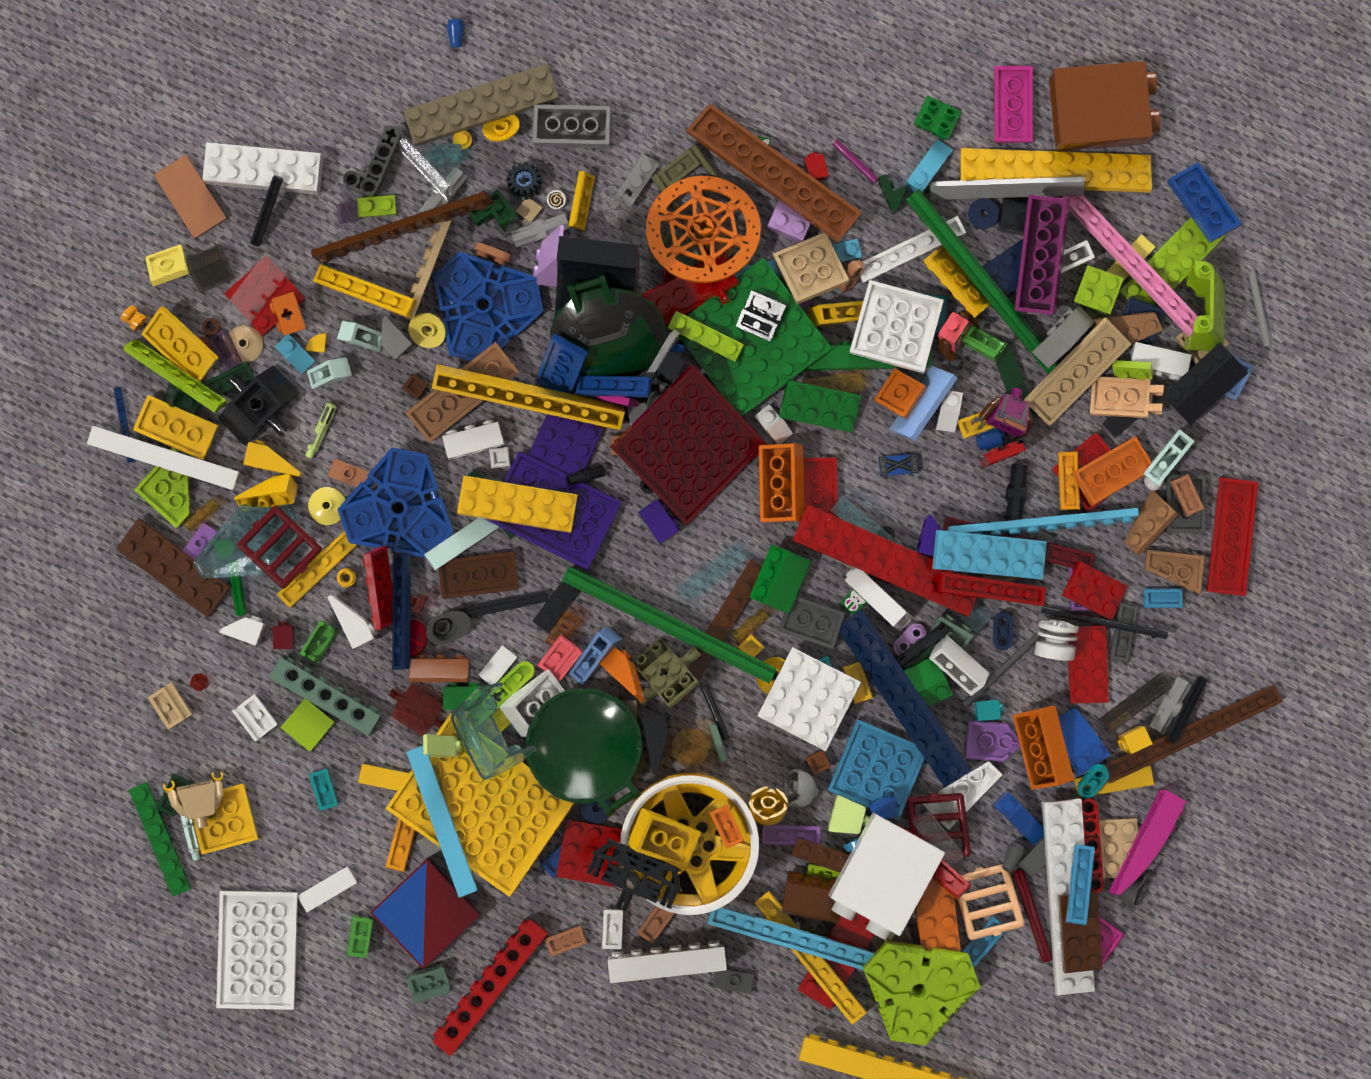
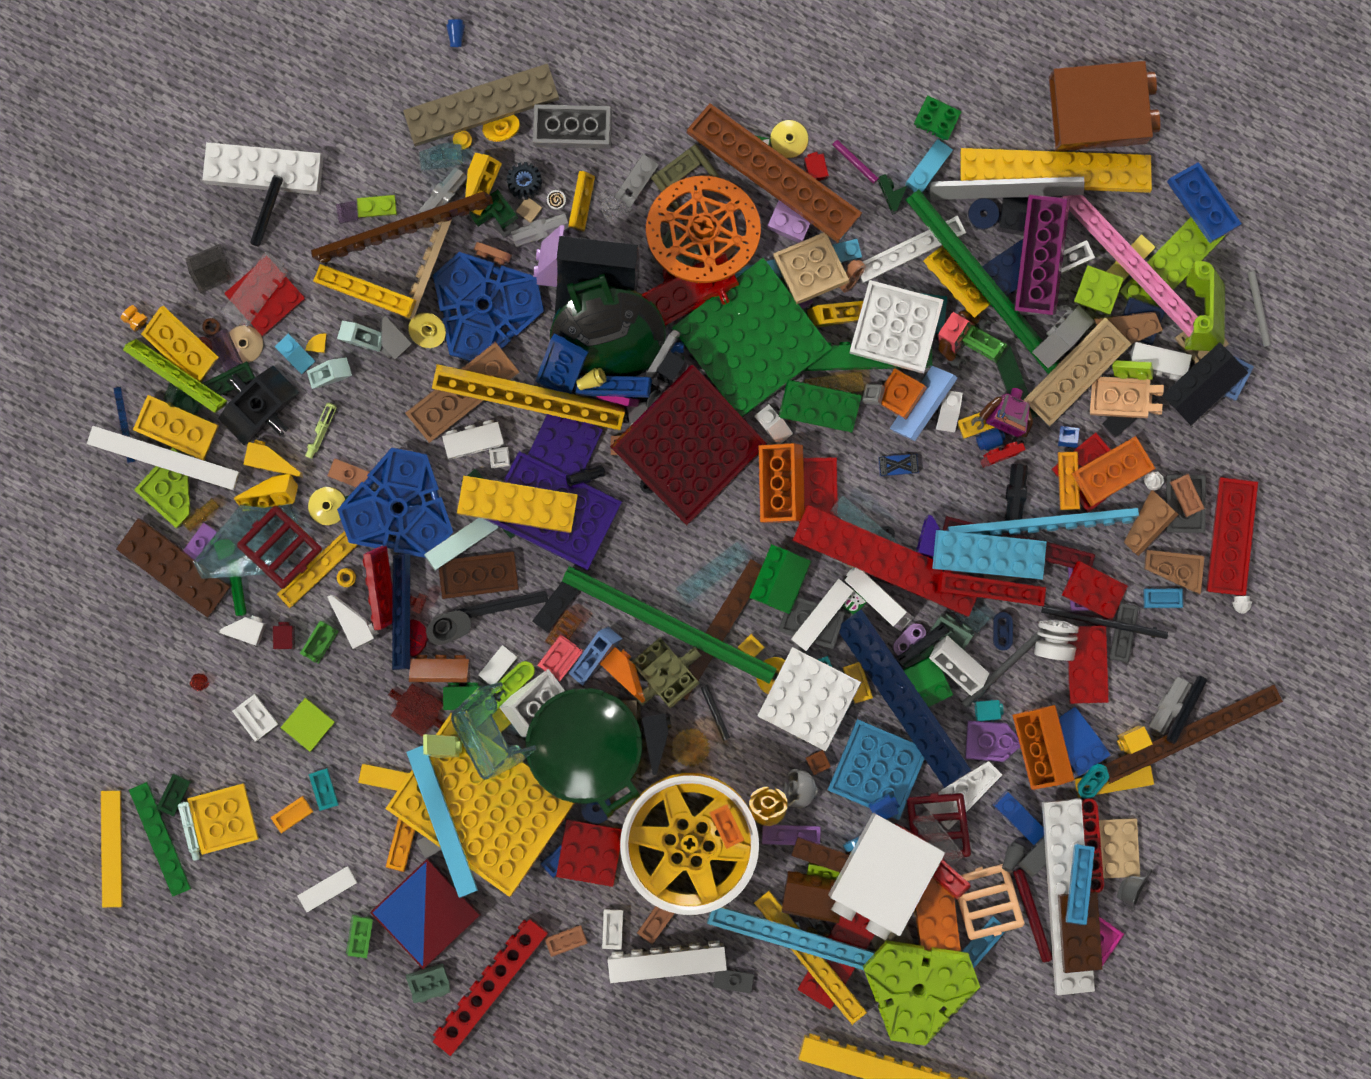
(111, 849): none -> yellow tile
(167, 265): light yellow tile -> none
(170, 706): tan plate -> none
(190, 197): nougat tile -> none
(197, 799): tan torso -> none
(257, 950): white plate -> none
(281, 675): sand green brick -> none
(292, 814): none -> light orange tile
(296, 320): orange brick -> none
(376, 161): dark grey beam -> none
(415, 386): reddish brown plate -> none
(426, 169): clear tile -> none
(481, 175): none -> yellow slope
(592, 379): none -> light yellow cone
(640, 862): black piece -> none
(658, 521): dark purple brick -> none
(663, 838): yellow slope -> none
(706, 336): lime plate -> none
(718, 743): sand green tile -> none
(750, 625): clear yellow pin -> none
(761, 315): slope -> none
(789, 148): none -> light yellow dish
(822, 614): none -> white tile
(847, 816): yellowish green torso -> none
(873, 394): none -> light grey tile
(1013, 104): dark pink plate -> none
(1068, 436): none -> plate
(1135, 703): clear smoke plate -> none
(1150, 839): dark pink slope -> none
(1168, 457): light aqua slope -> none
(1242, 604): none -> white plate

